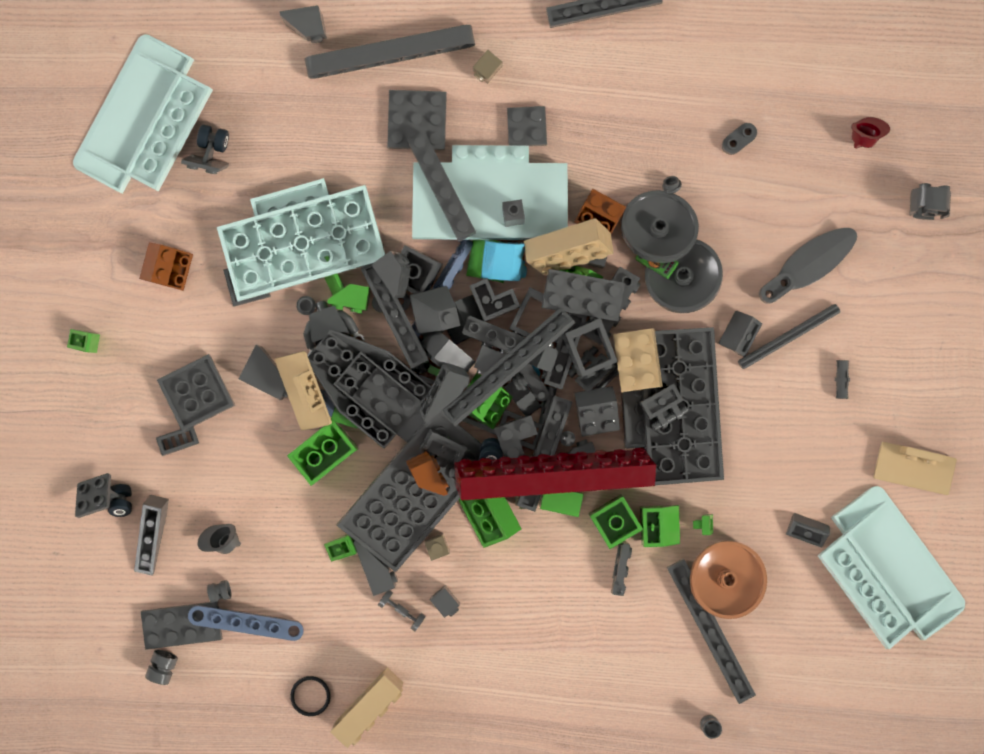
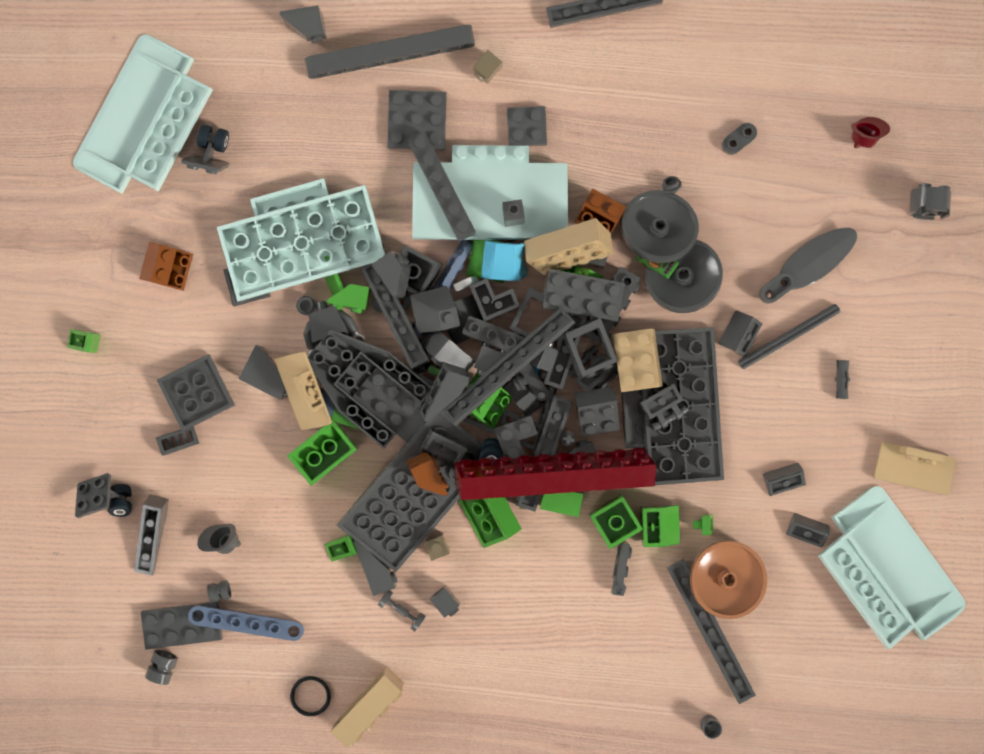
(464, 284): none -> white tile
(784, 479): none -> dark grey slope

